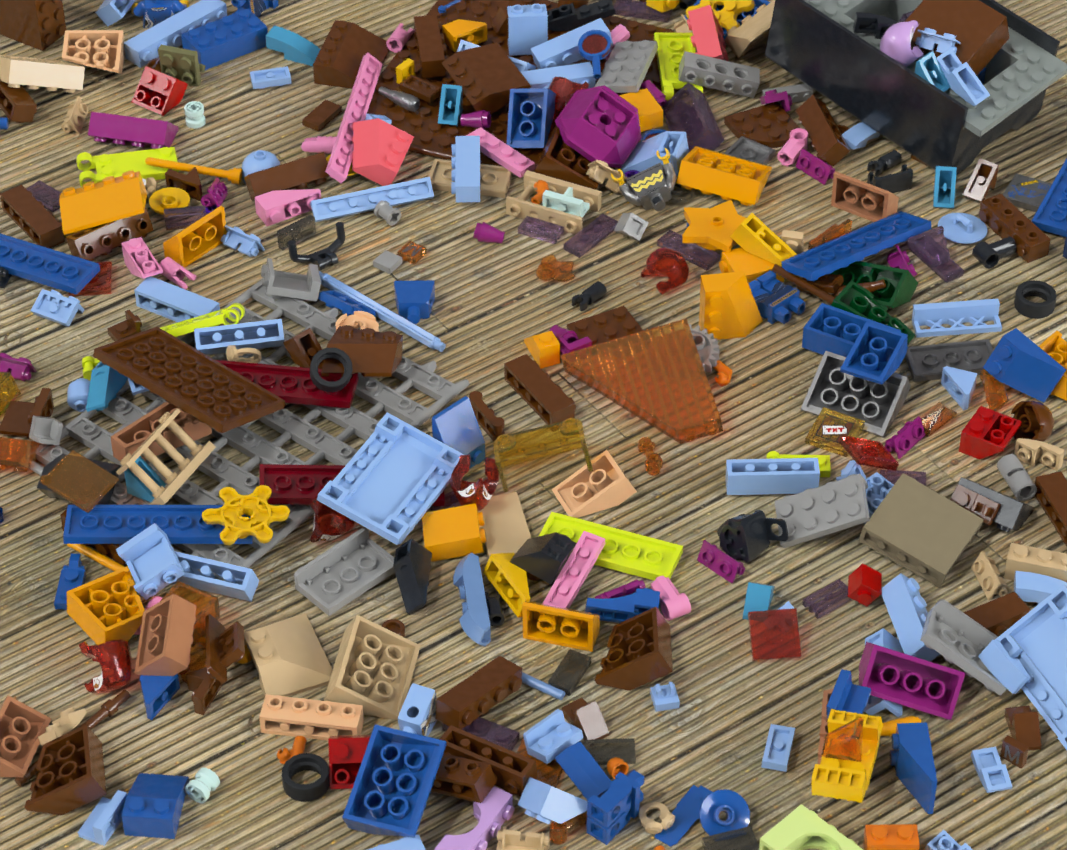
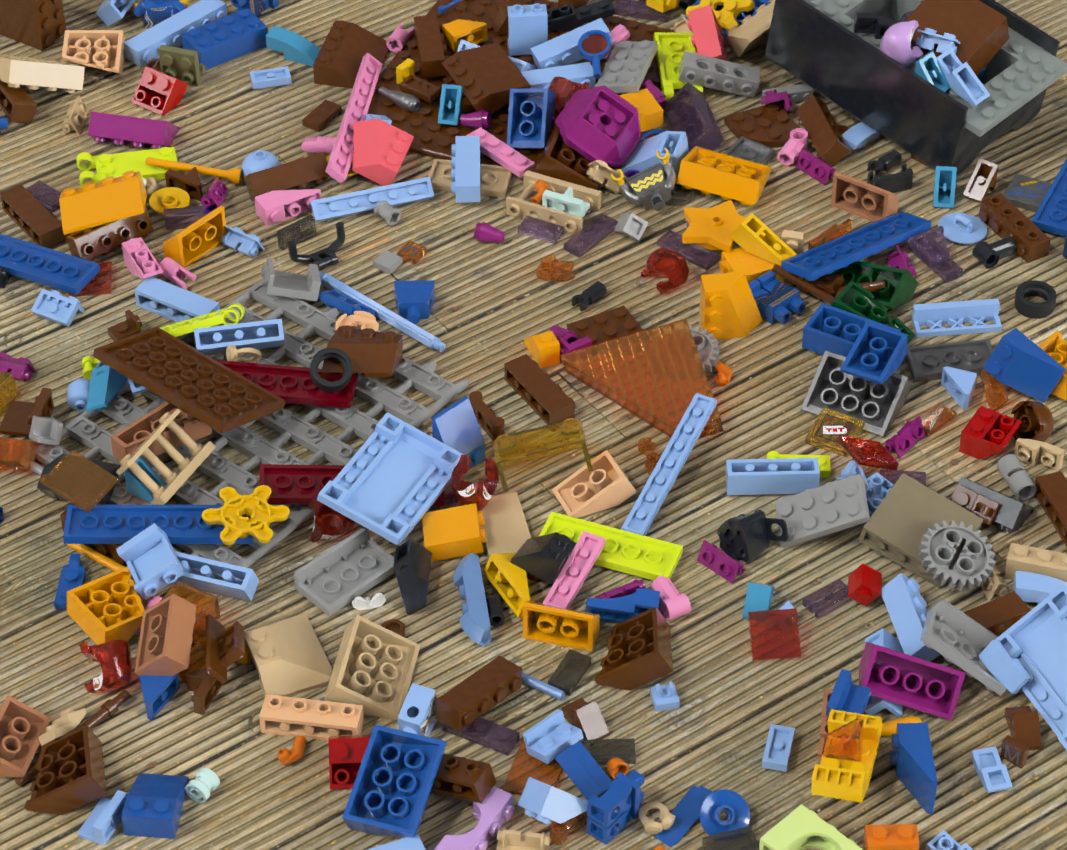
(194, 114): light aqua wheel -> none
(303, 348): reddish brown slope -> none
(310, 791): black tyre -> none
(362, 604): none -> white piece
(508, 767): reddish brown brick -> none
(669, 464): none -> light blue tile
(940, 546): none -> light grey gear

